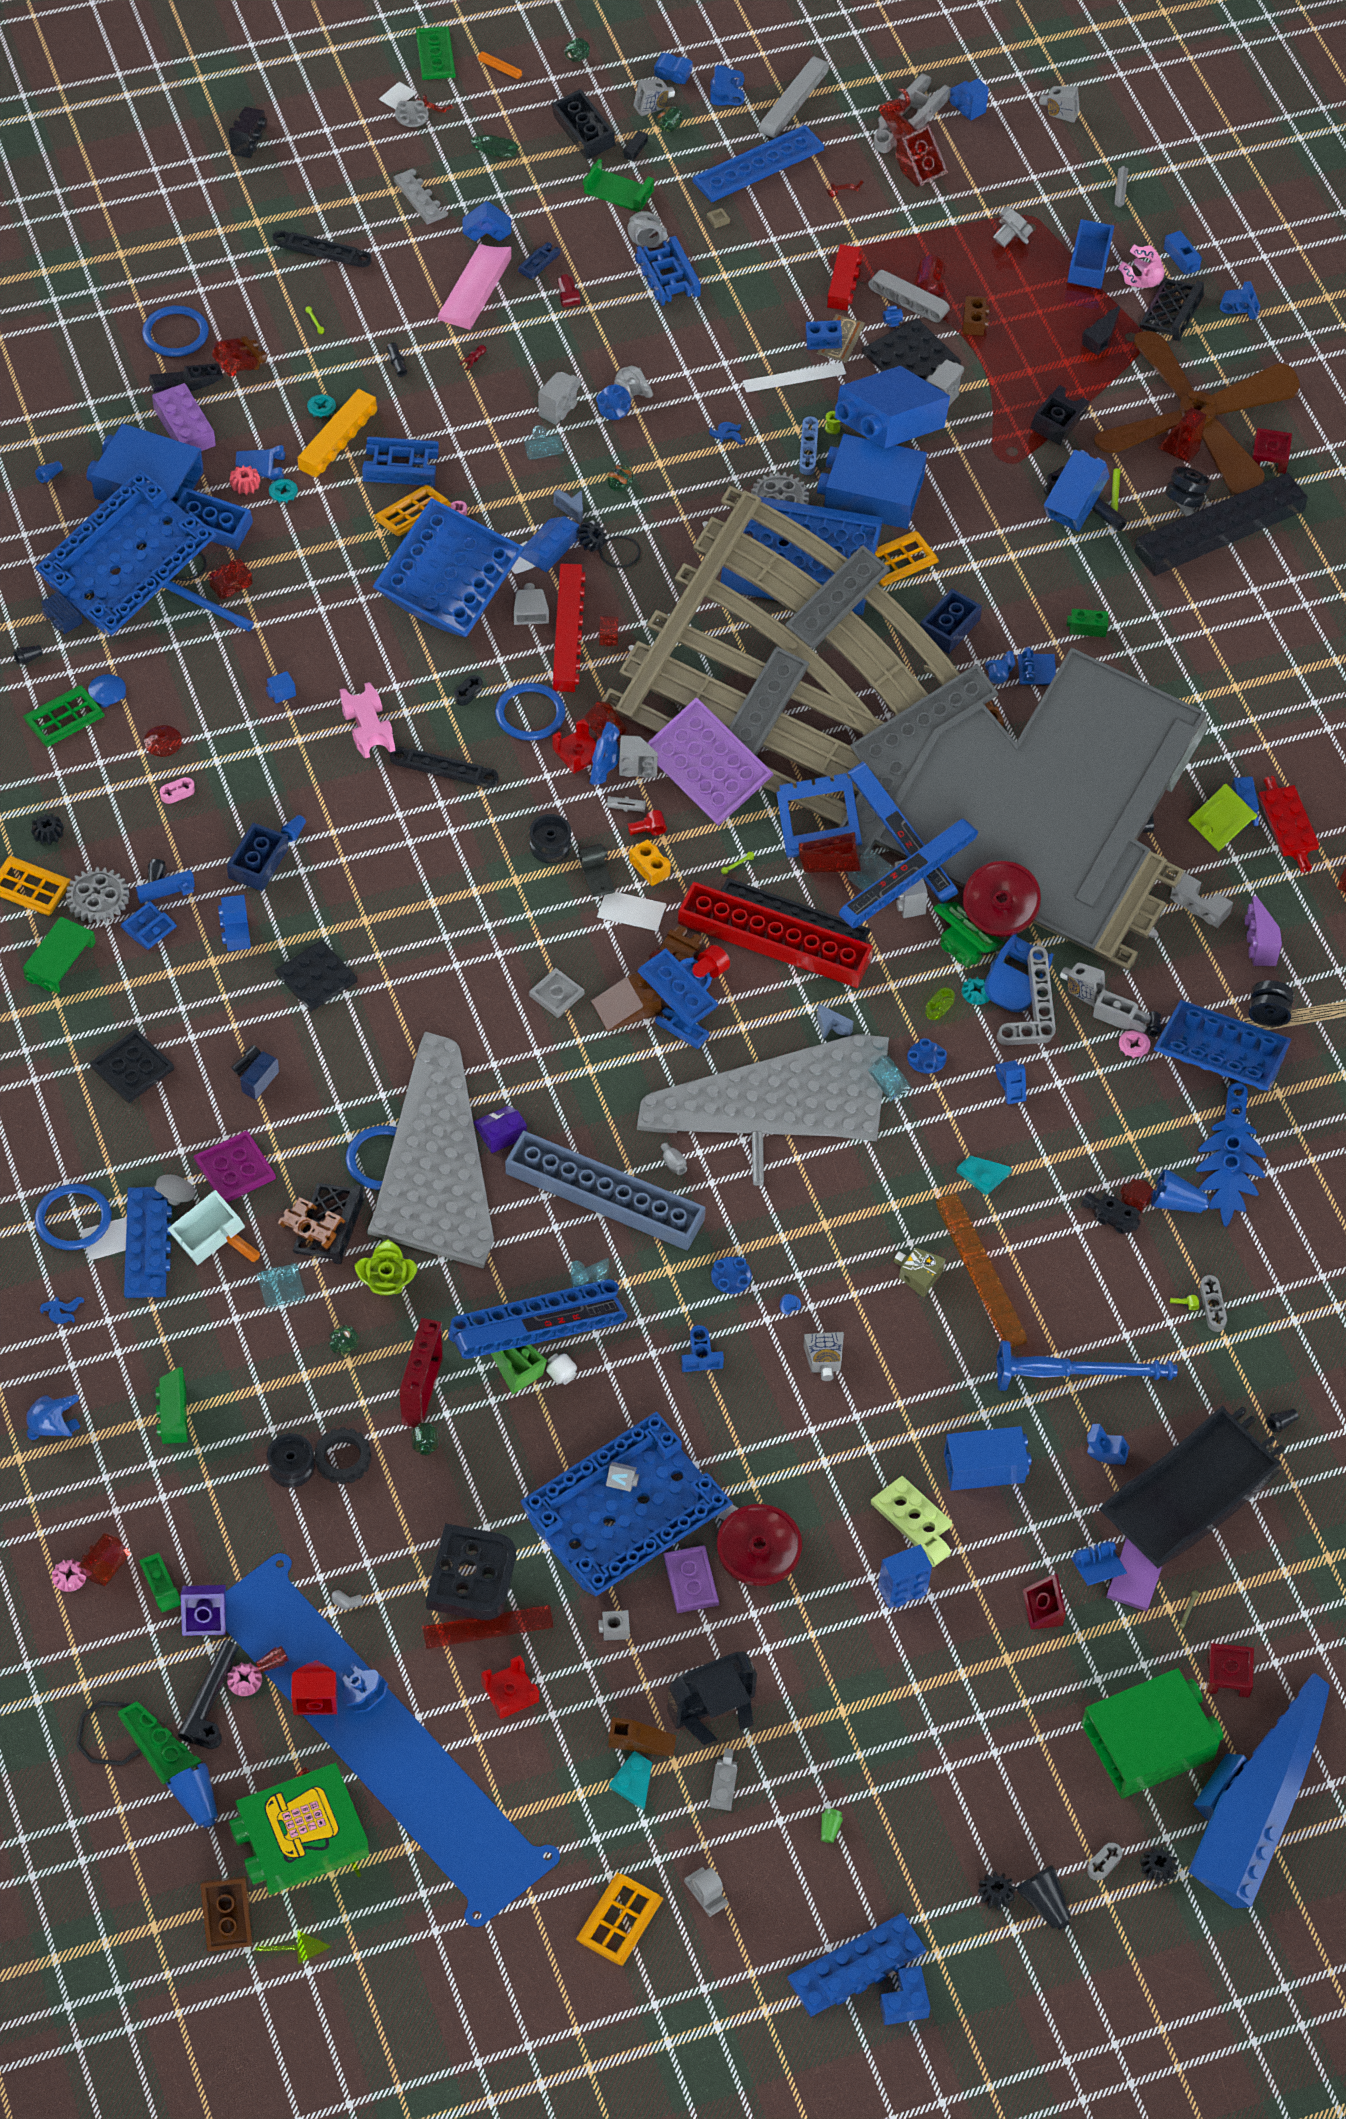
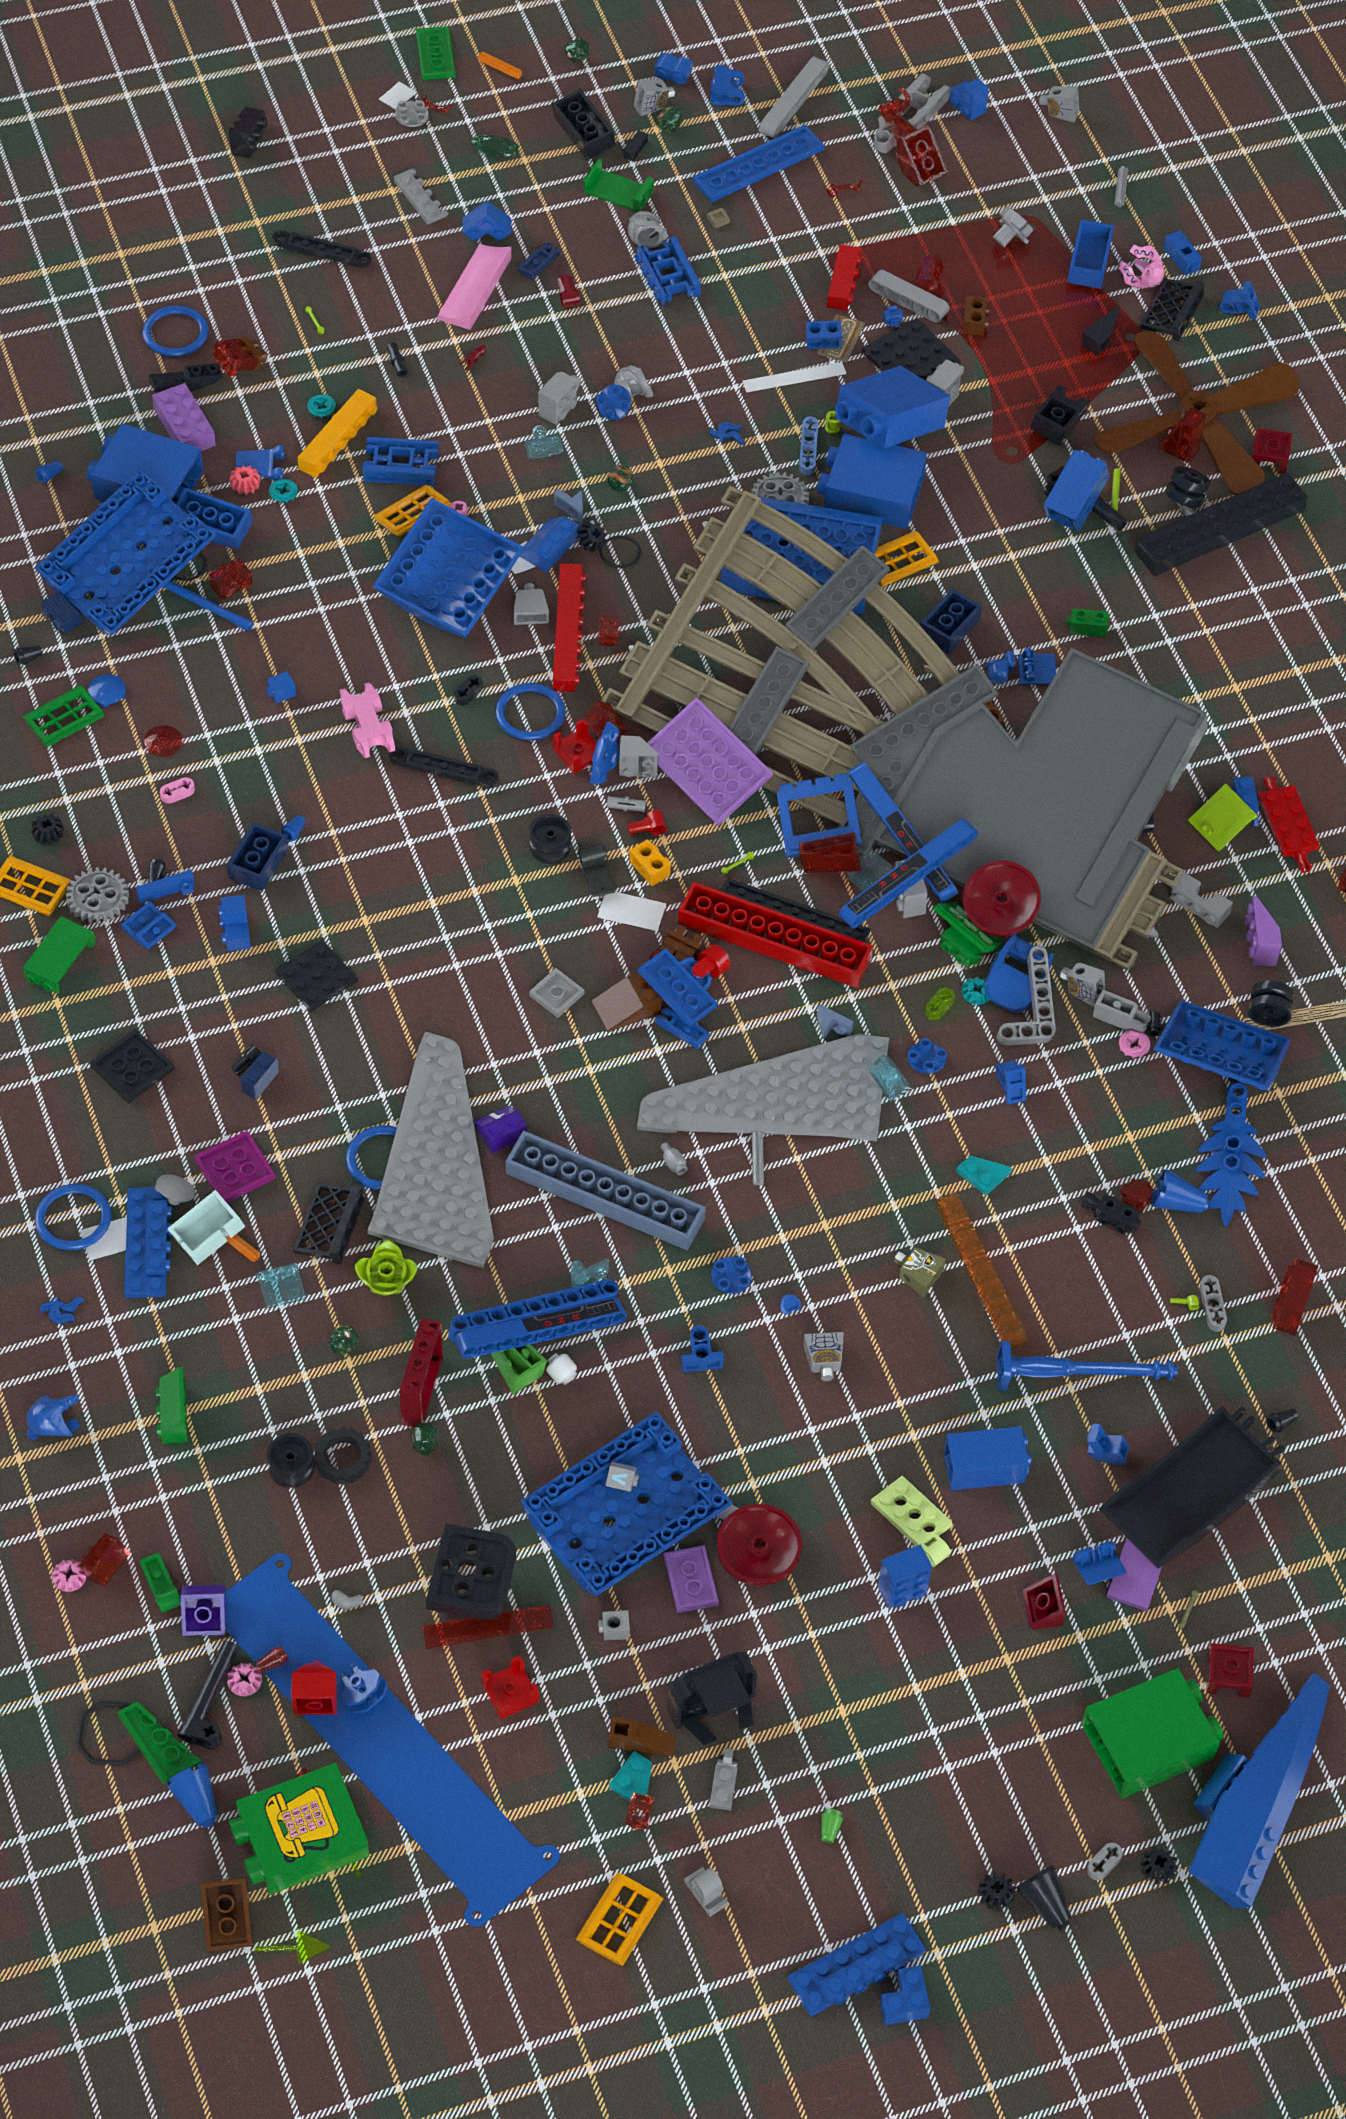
(298, 1220): piece -> none
(641, 1802): none -> clear red brick
(1293, 1296): none -> clear red brick

